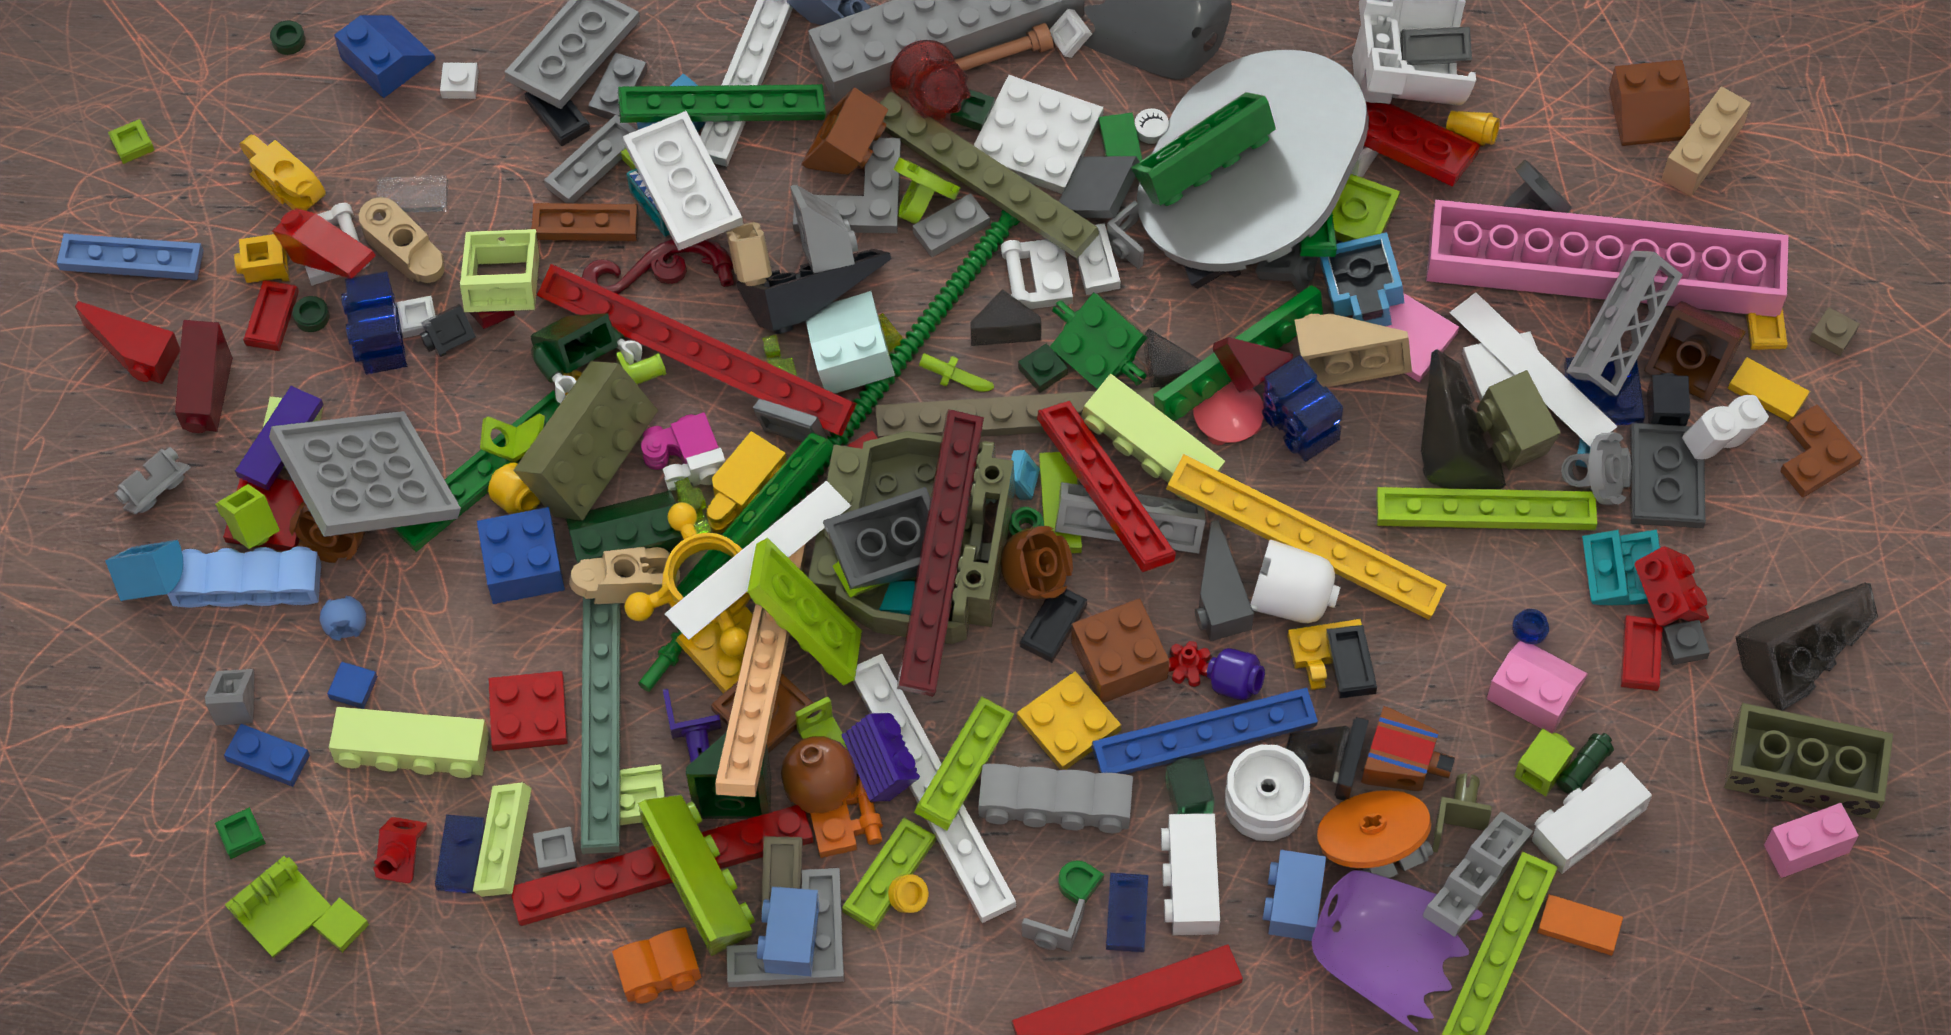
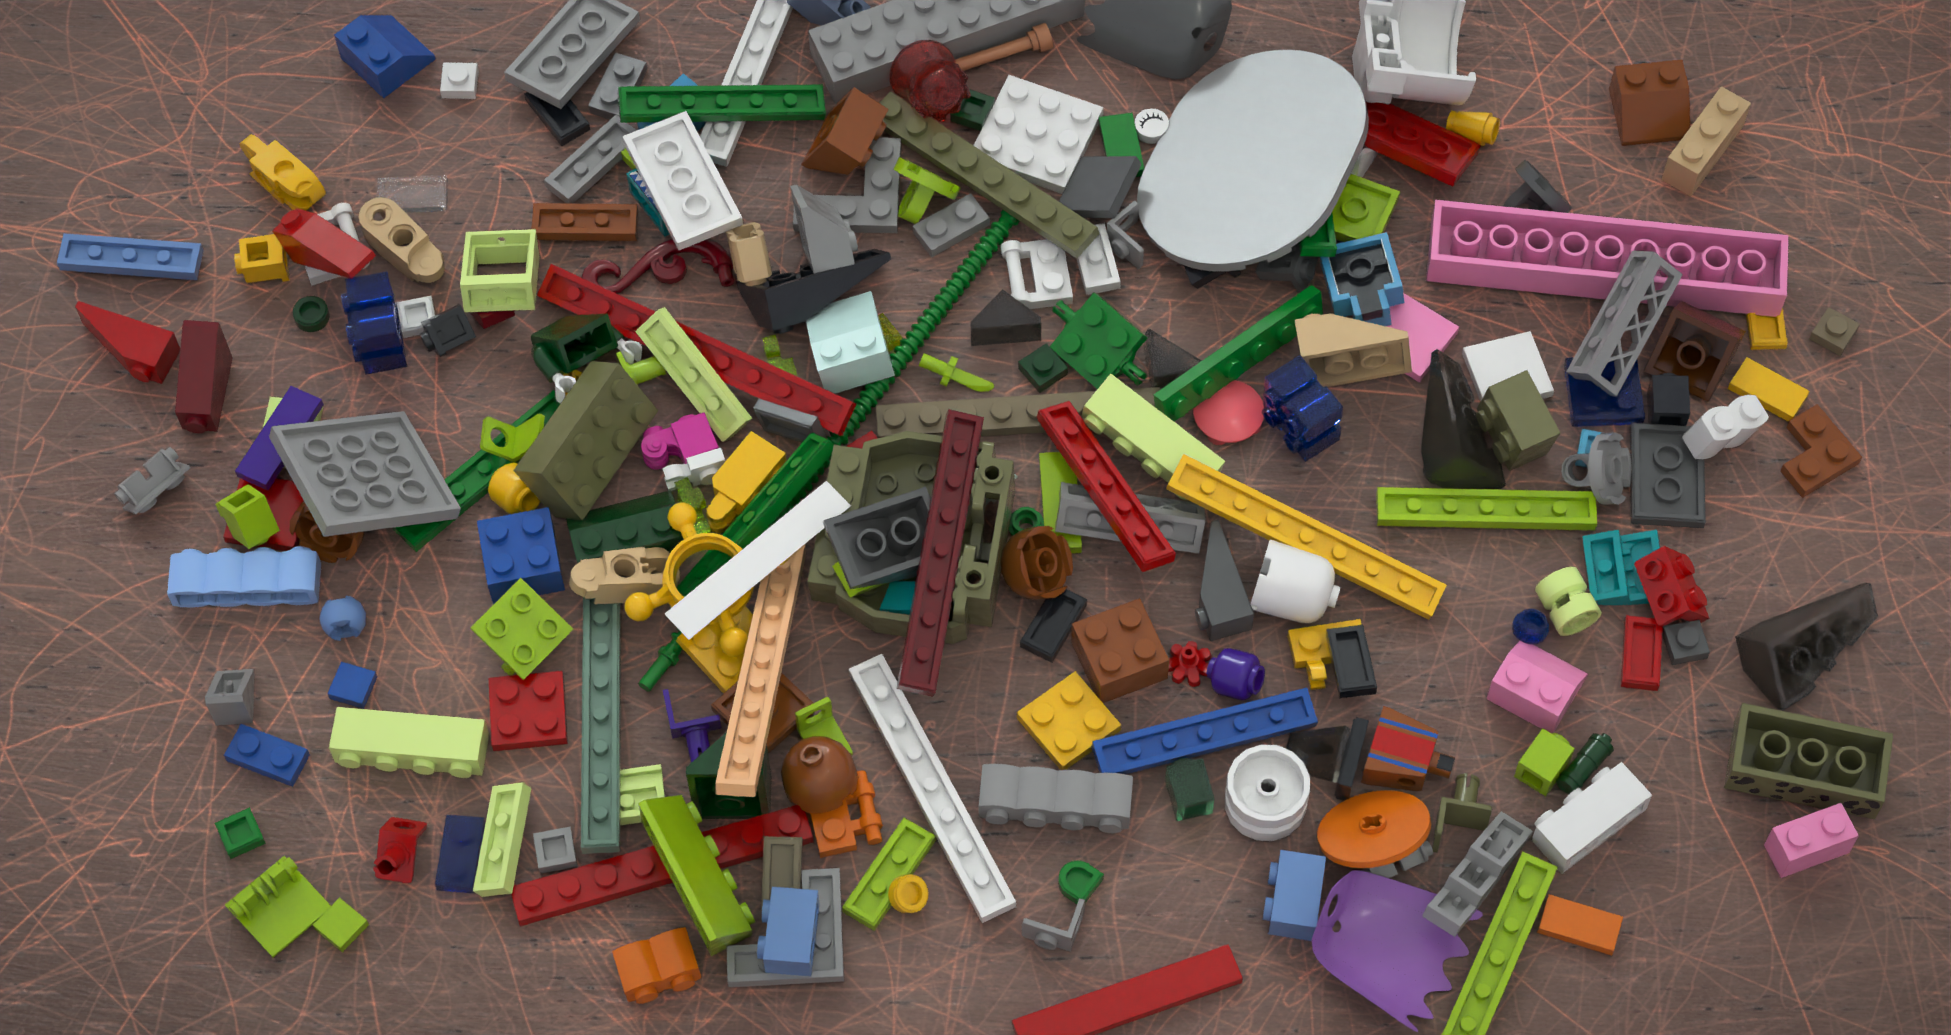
(131, 141): lime tile -> none
(146, 570): dark azure brick -> none
(271, 315): red tile -> none
(287, 37): dark green tile -> none
(521, 629): none -> lime hinge
(693, 374): none -> yellowish green plate
(804, 611): lime plate -> none
(881, 756): dark purple brick -> none
(964, 763): lime tile -> none
(1025, 473): medium azure tile -> none
(1069, 33): white tile -> none
(1127, 912): clear blue plate -> none
(1191, 874): white brick -> none
(1205, 148): green slope -> none
(1248, 362): dark red slope -> none
(1436, 45): dark grey tile -> none
(1520, 355): white sticker -> none
(1570, 604): none -> yellowish green wheel

